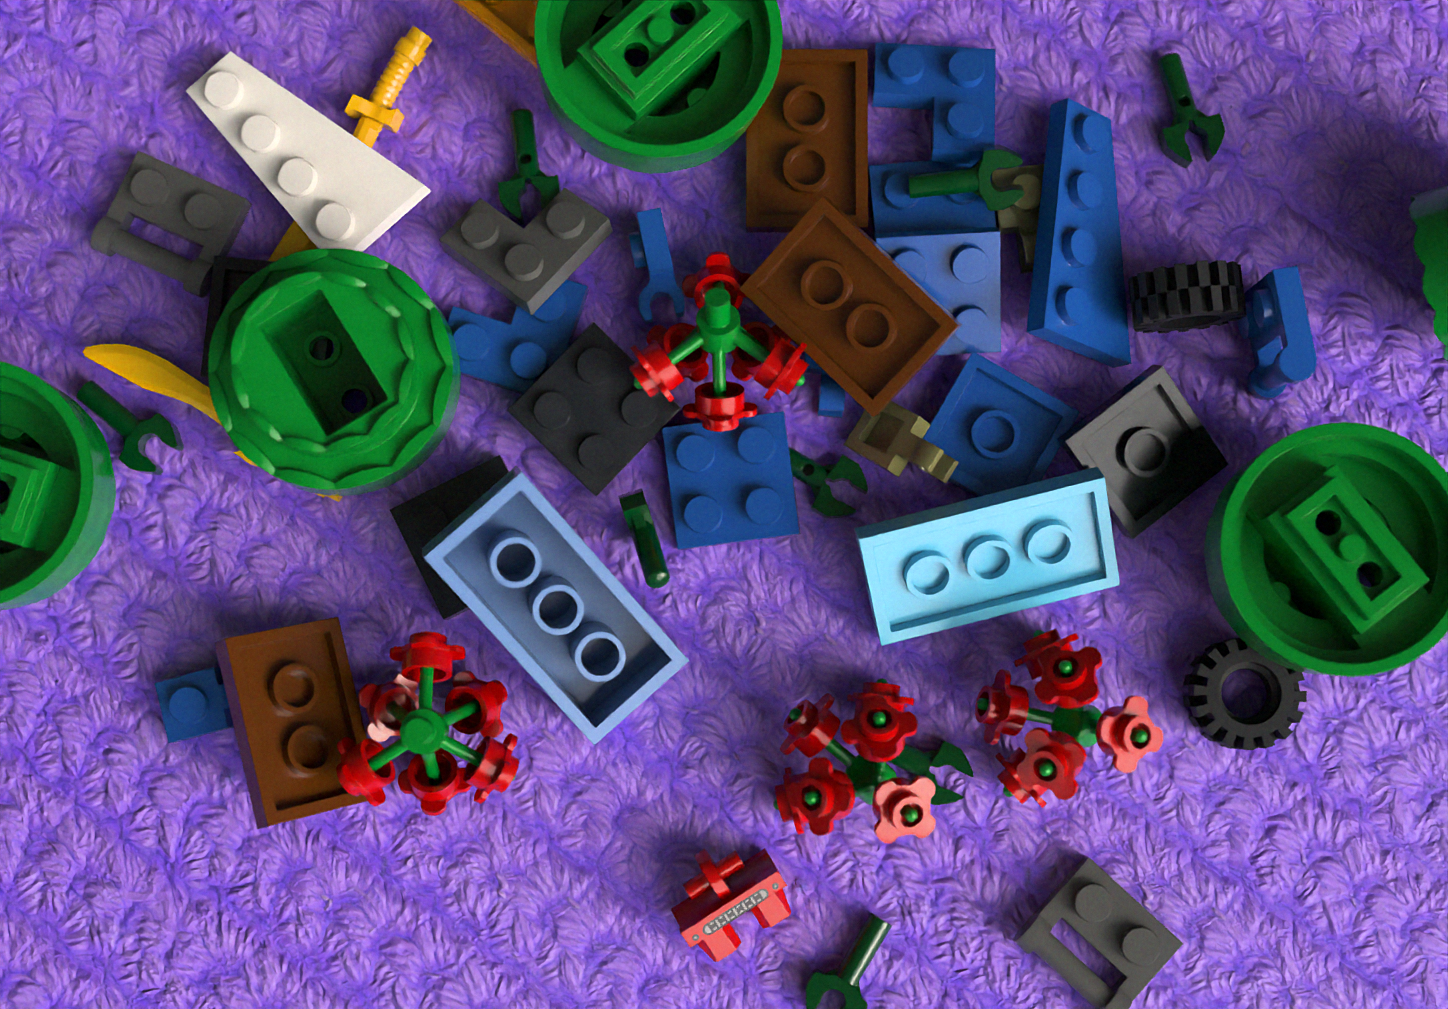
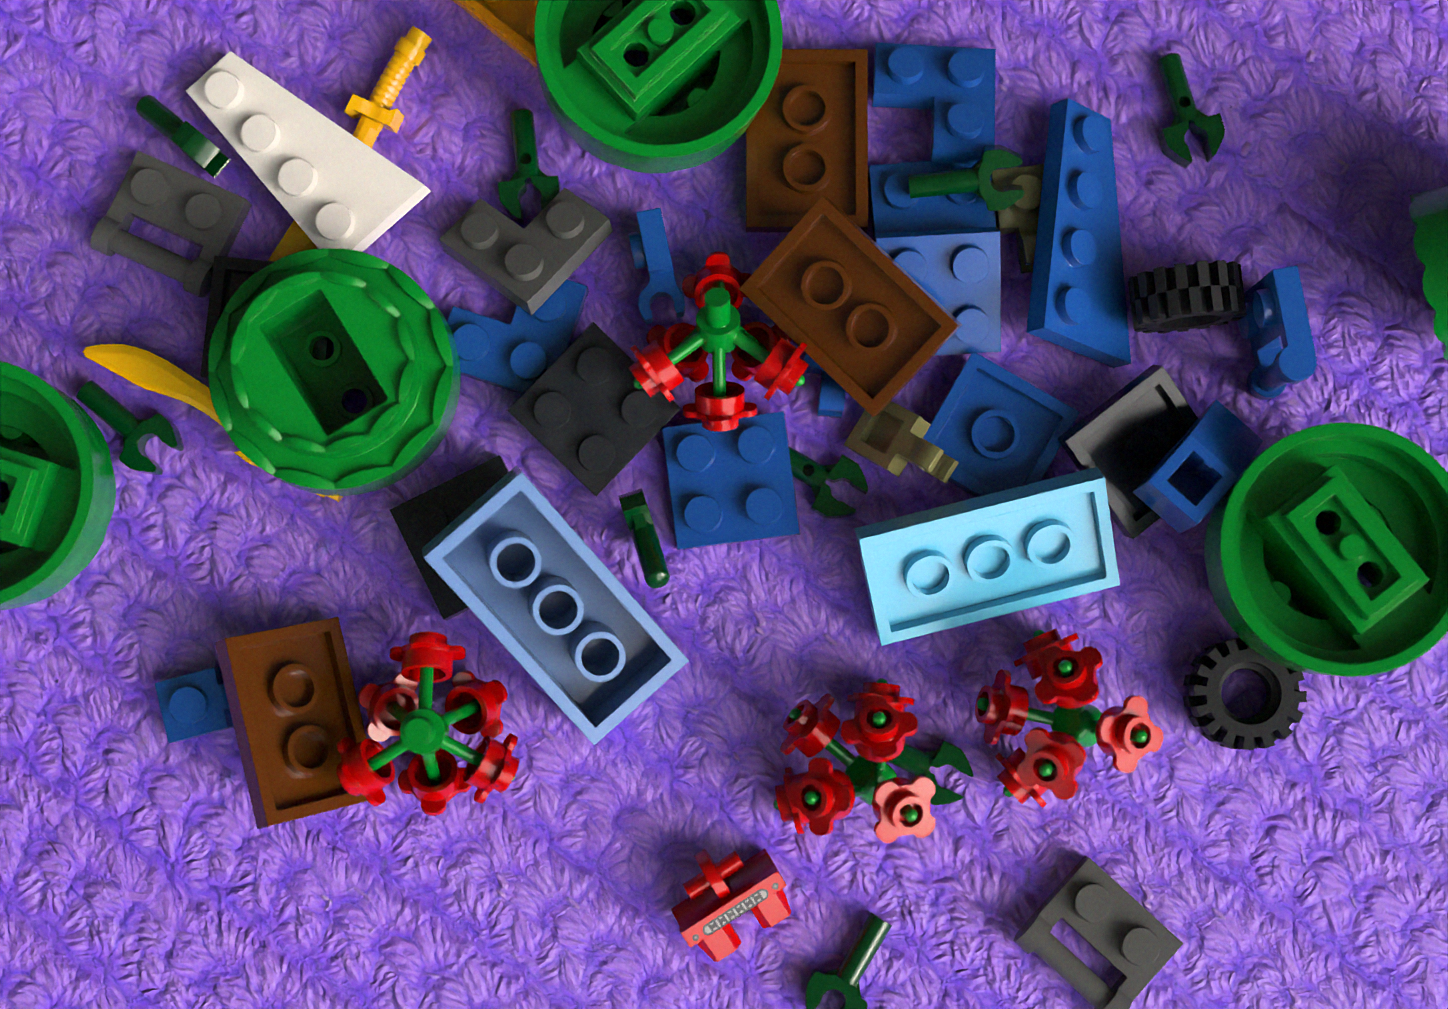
(183, 135): none -> dark green bar
(1199, 468): none -> blue slope

